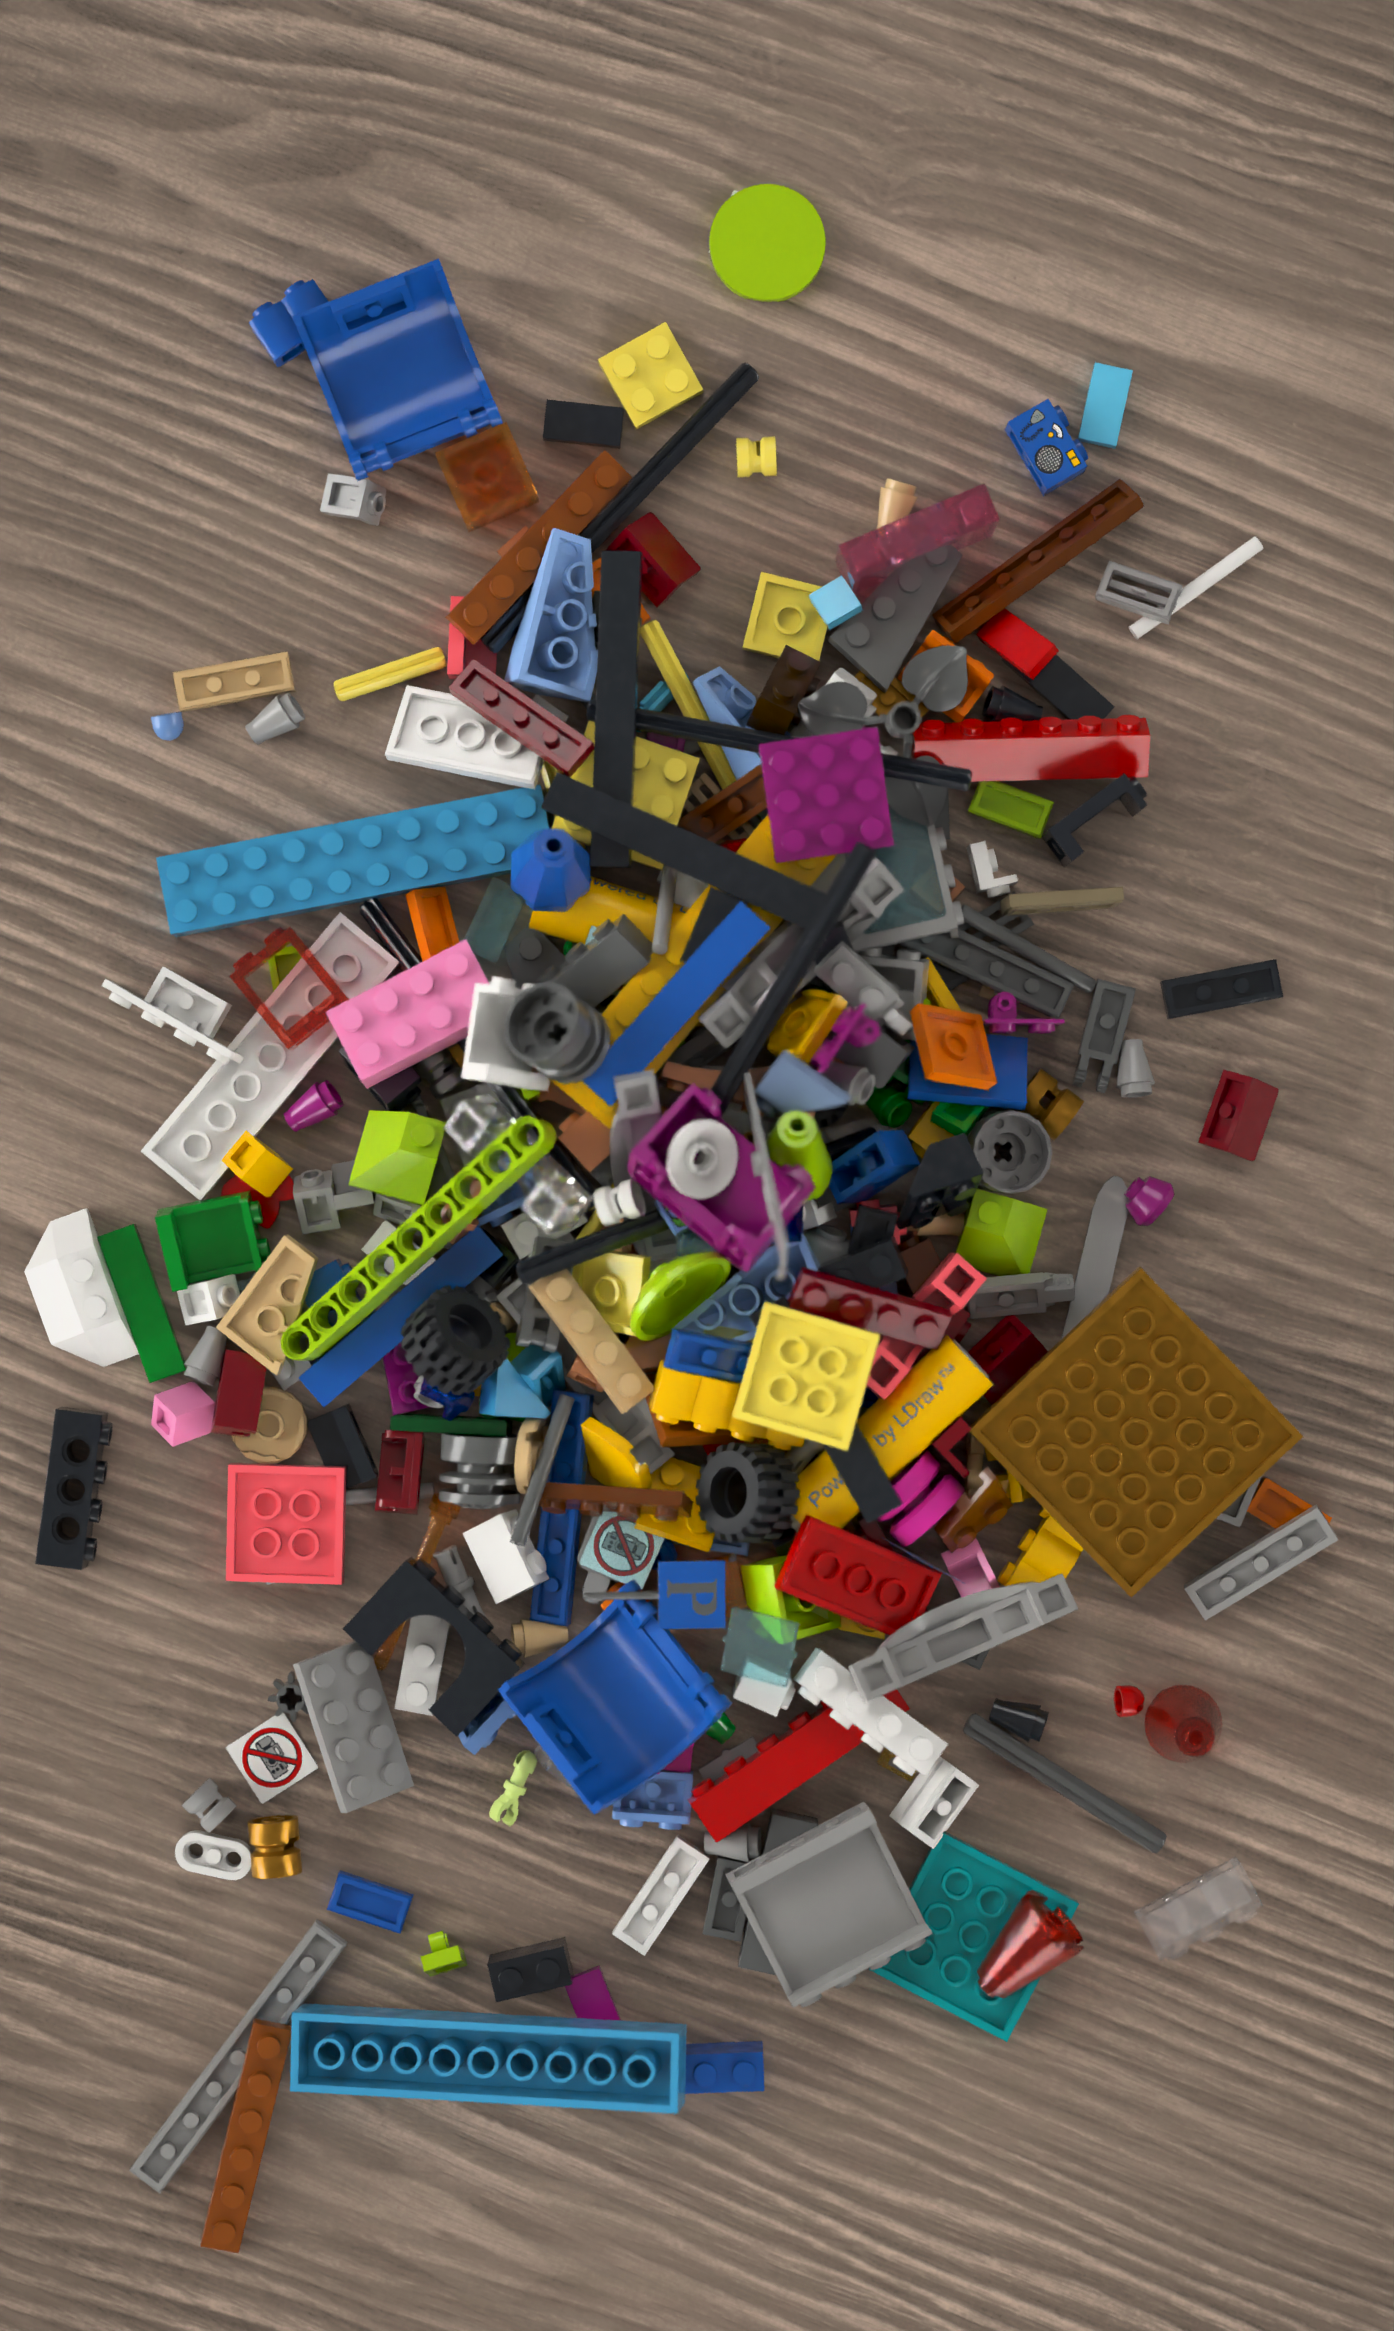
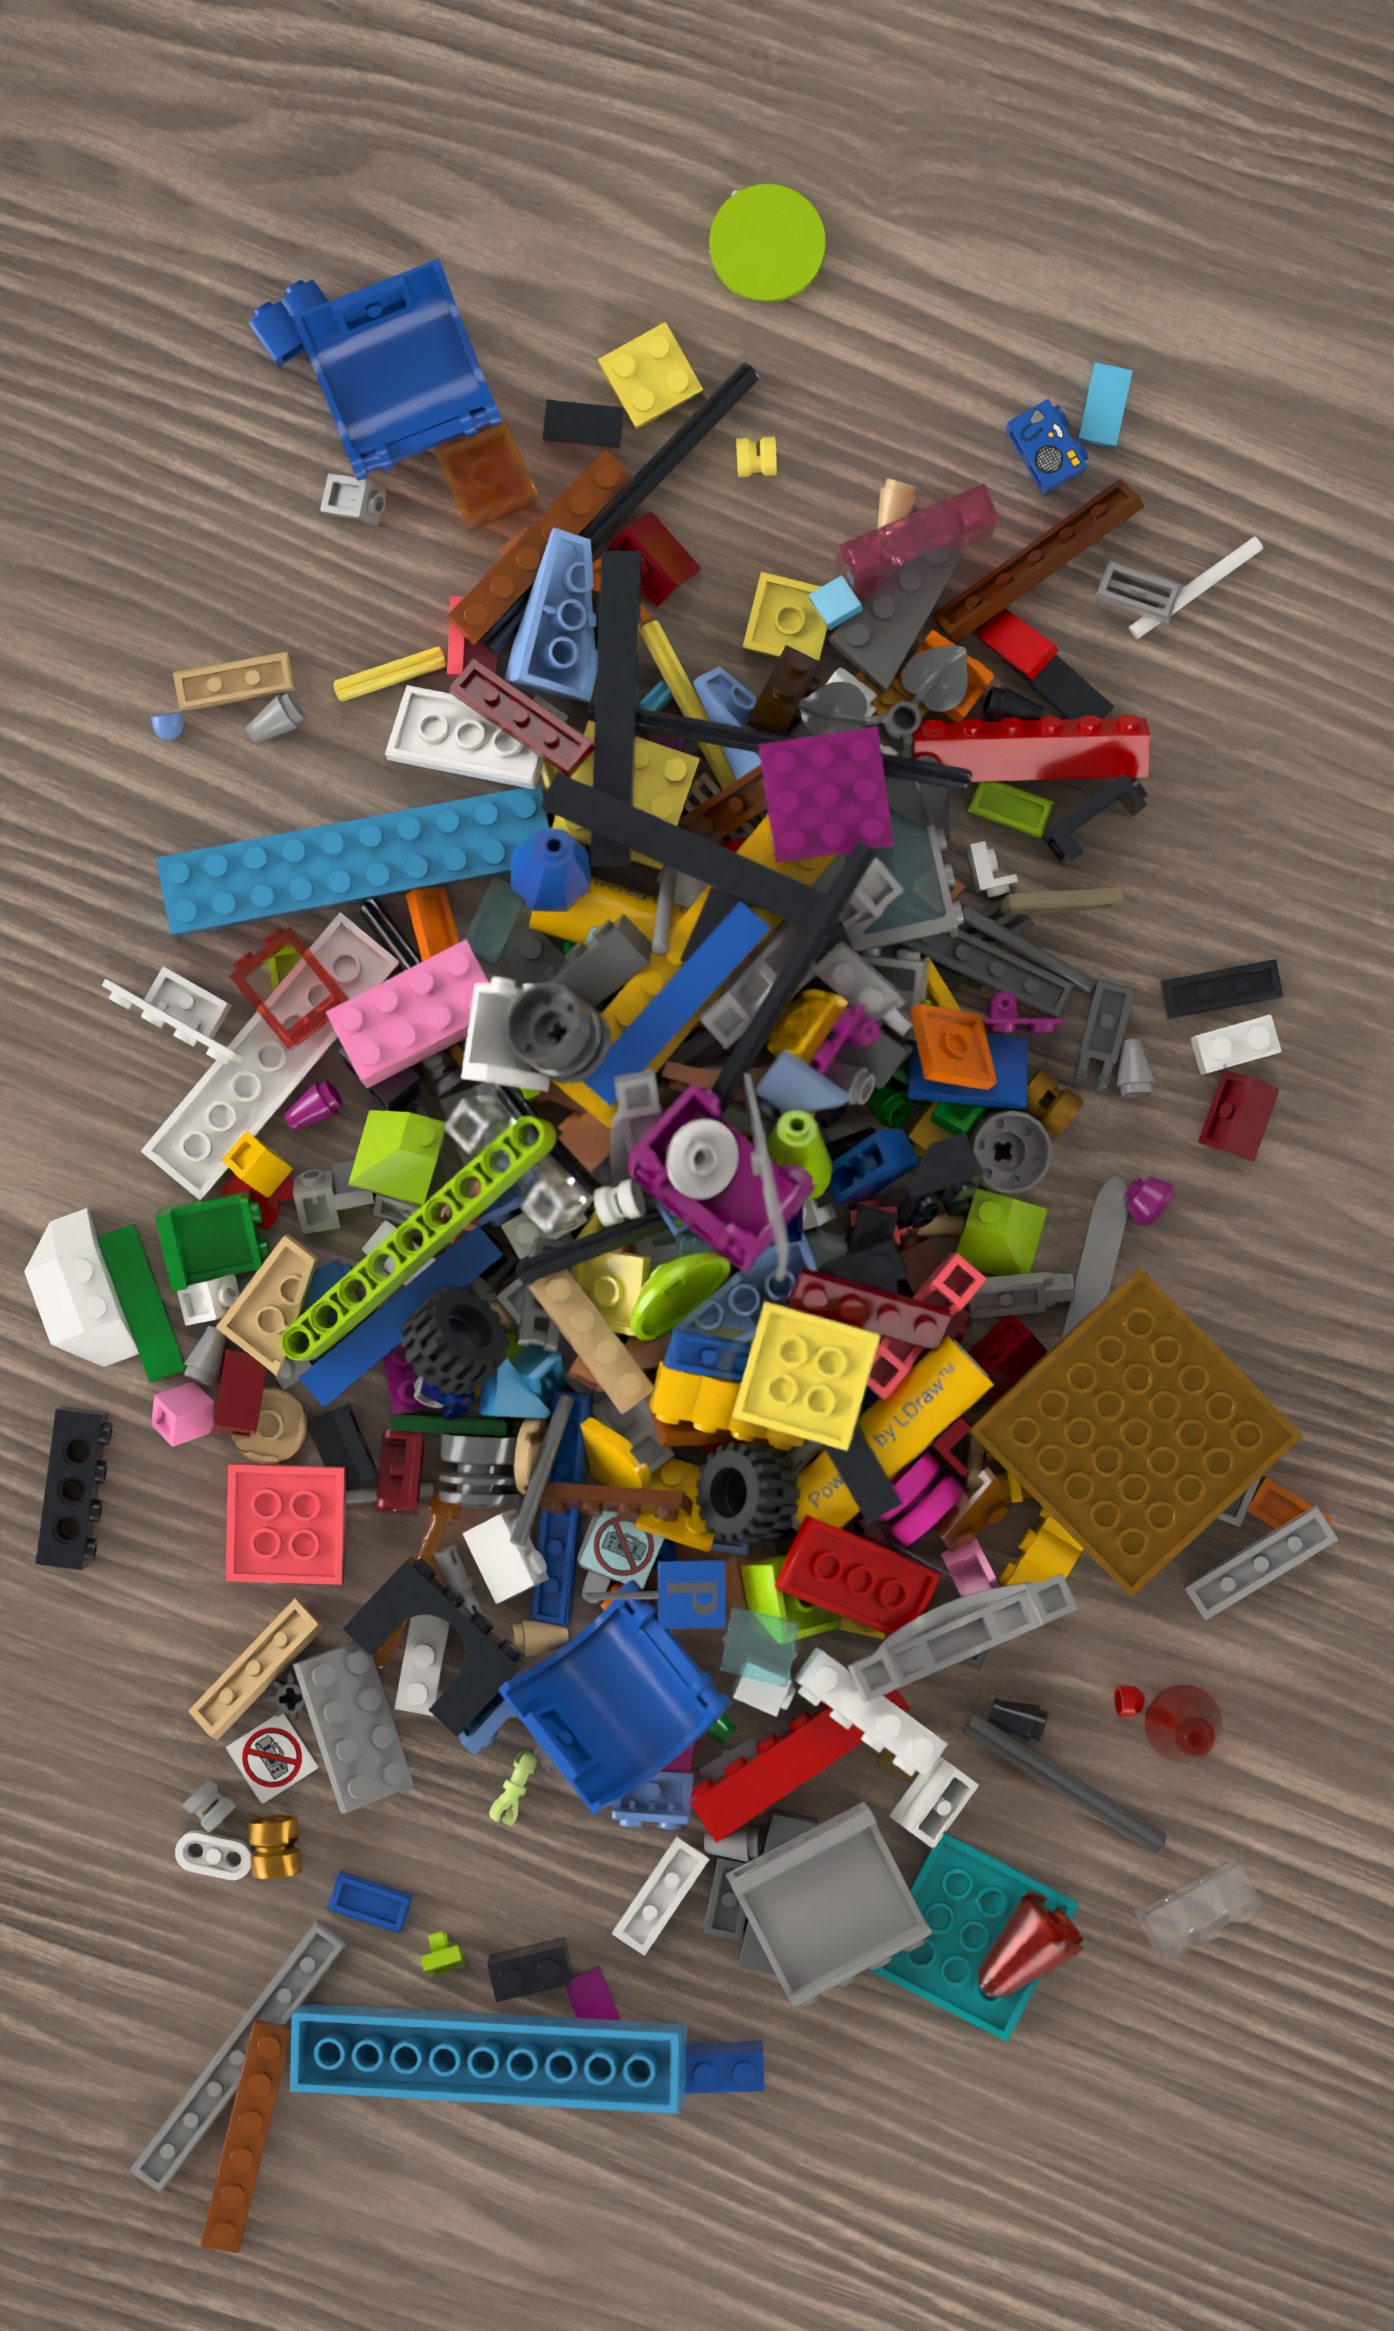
(256, 1669): none -> tan plate
(1235, 1044): none -> white brick

